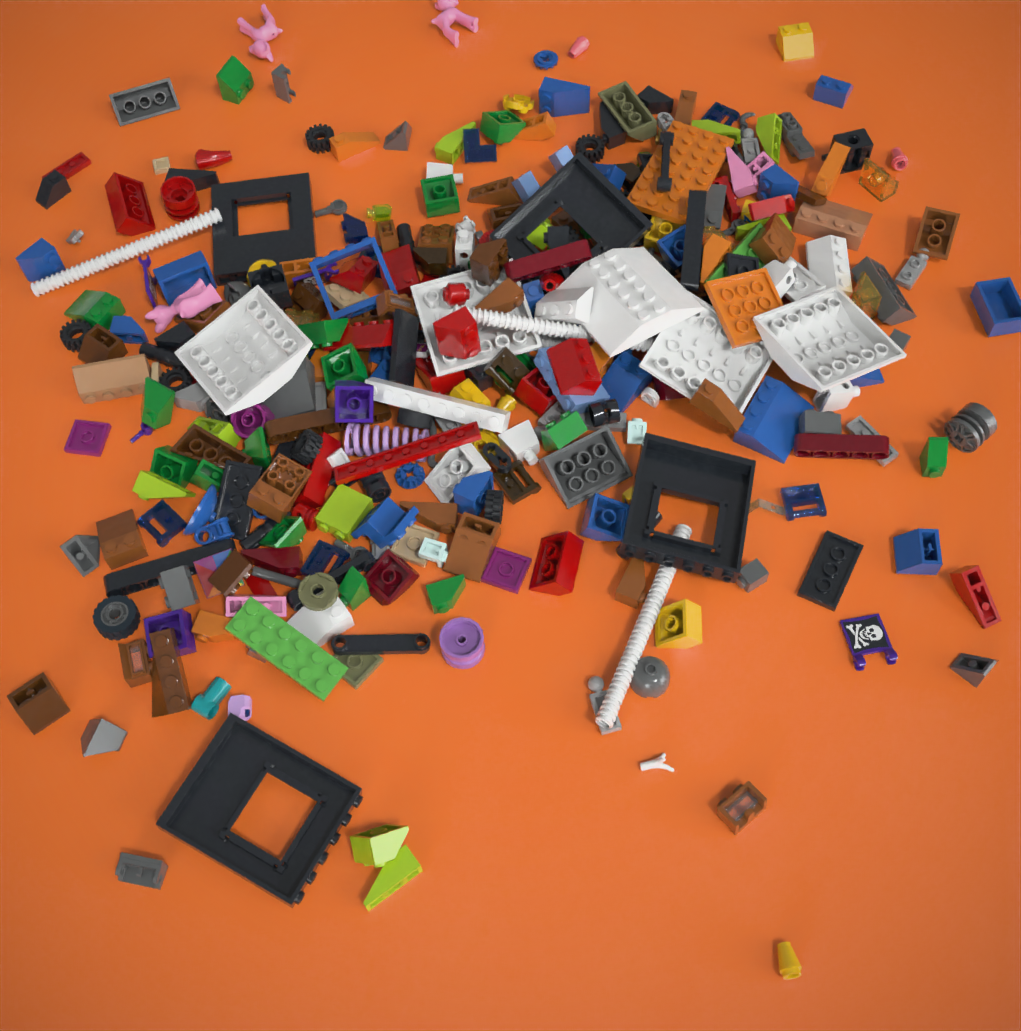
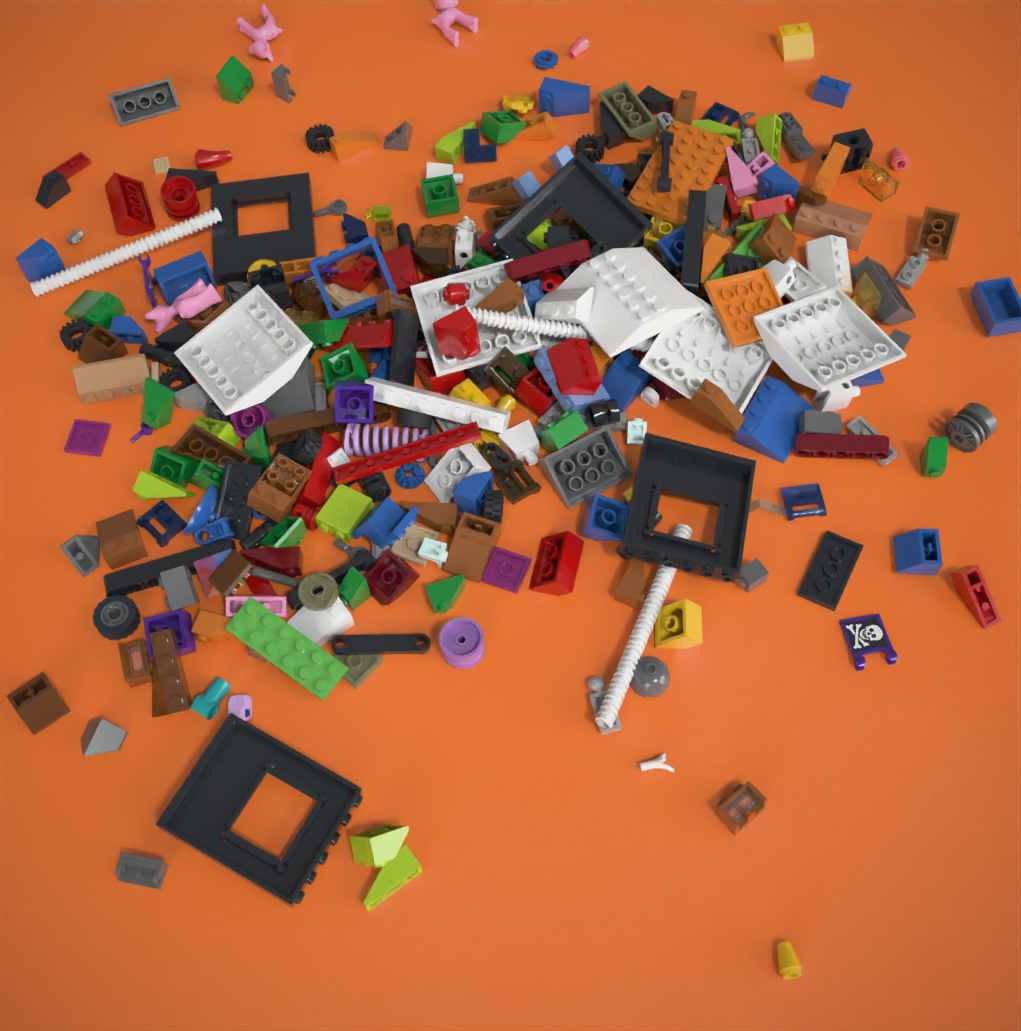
(321, 557): clear blue plate -> none
(488, 261): reddish brown slope -> none
(973, 667): dark grey slope -> none

